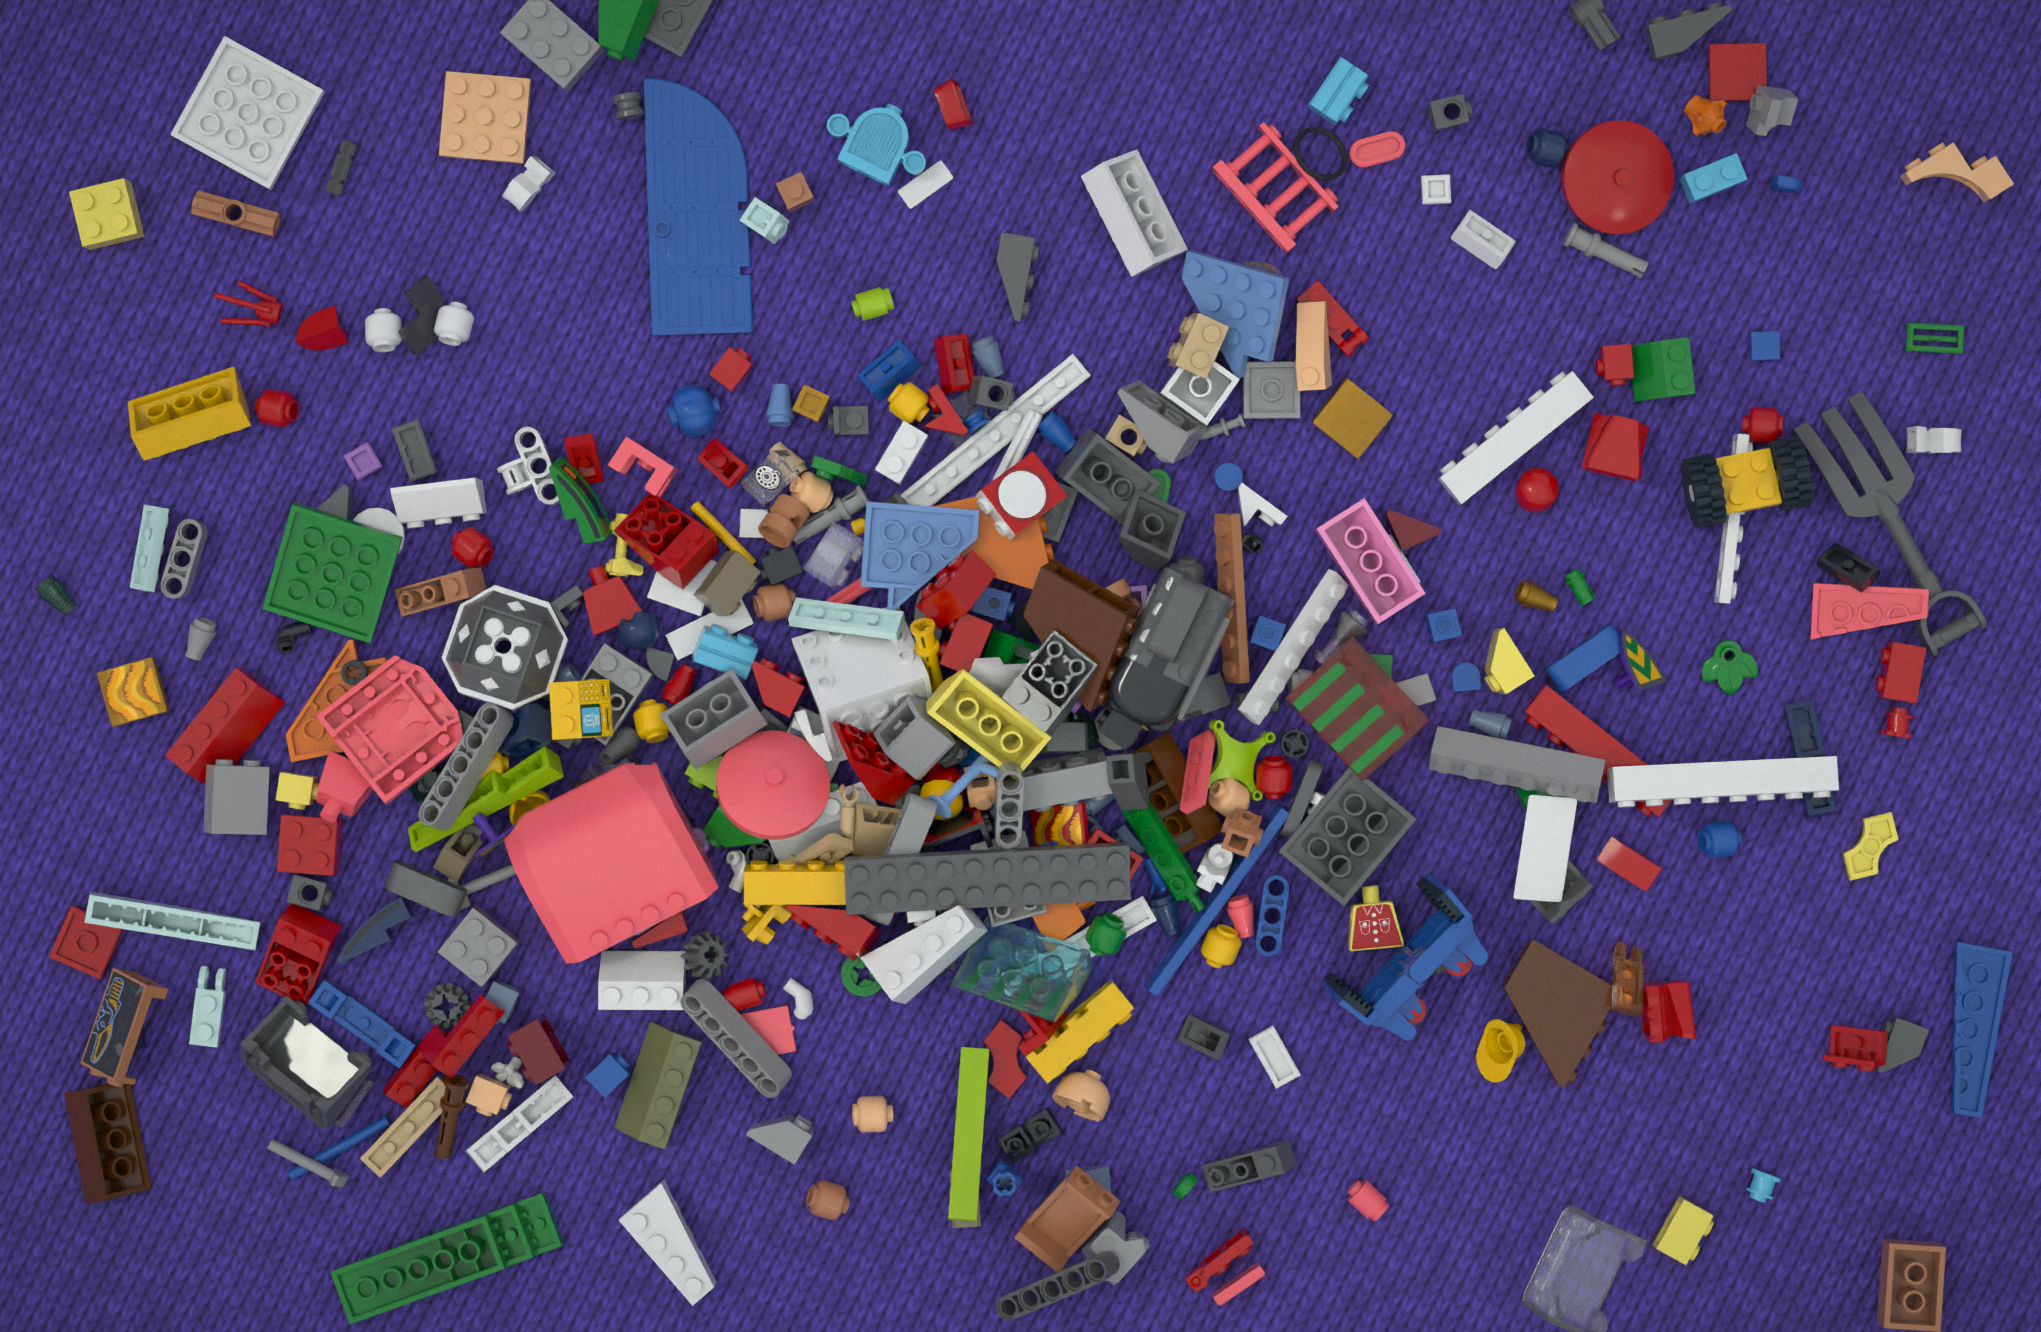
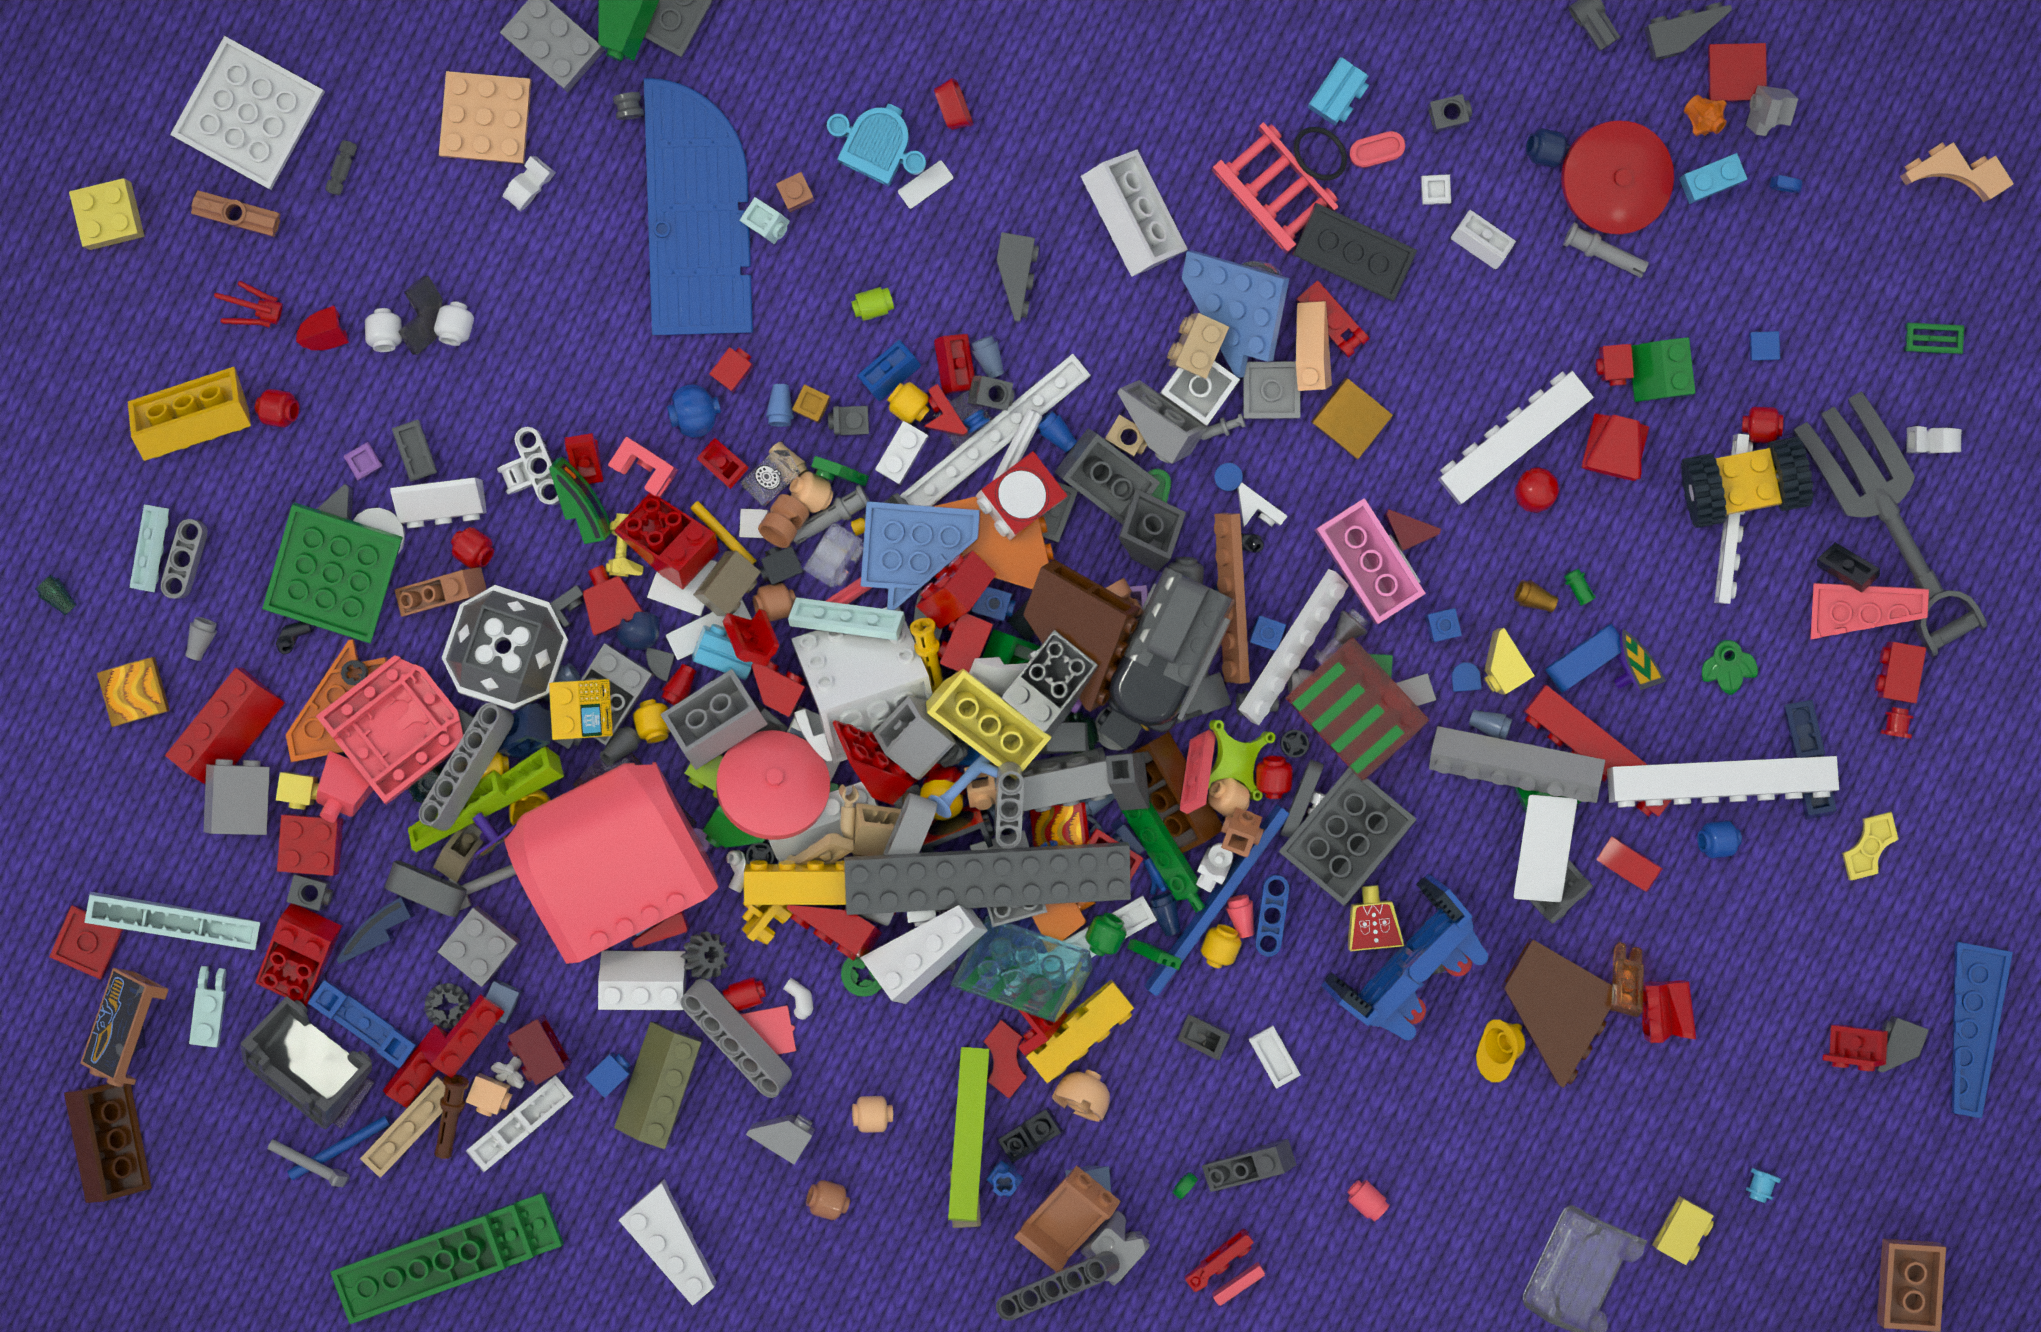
(752, 639): none -> red bracket
(1154, 953): none -> green tile
(1354, 252): none -> black tile

